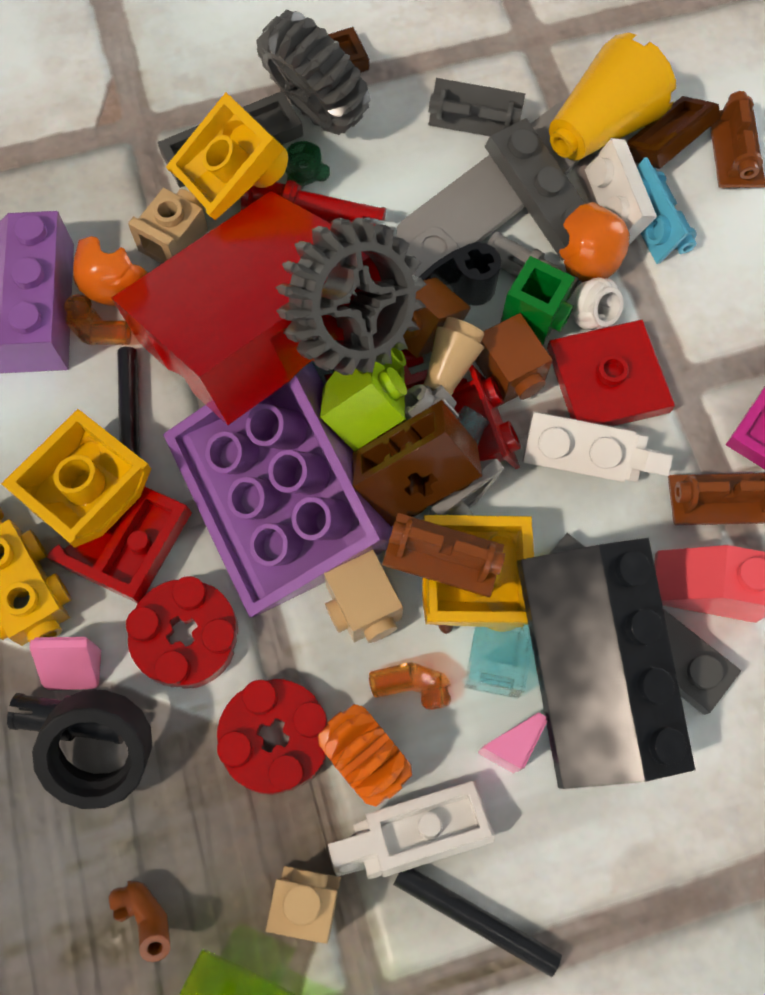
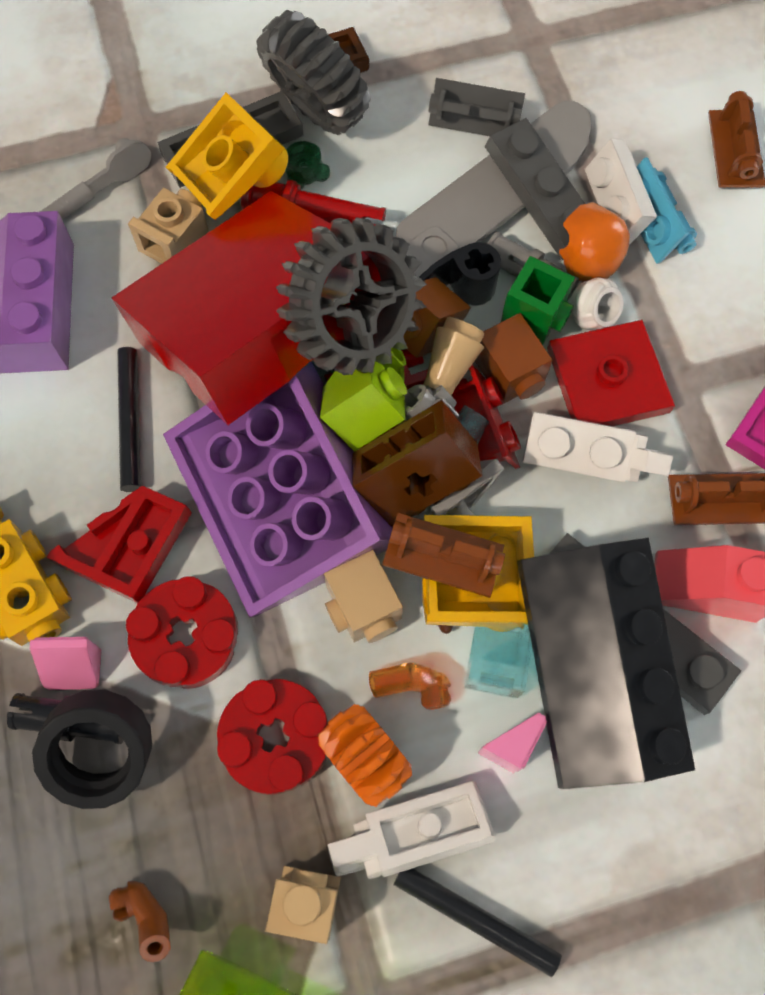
(79, 480): yellow slope -> none
(89, 325): clear orange arm -> none
(103, 274): orange hair -> none
(122, 165): none -> light grey piece
(615, 97): yellow cone -> none
(673, 131): reddish brown tile -> none

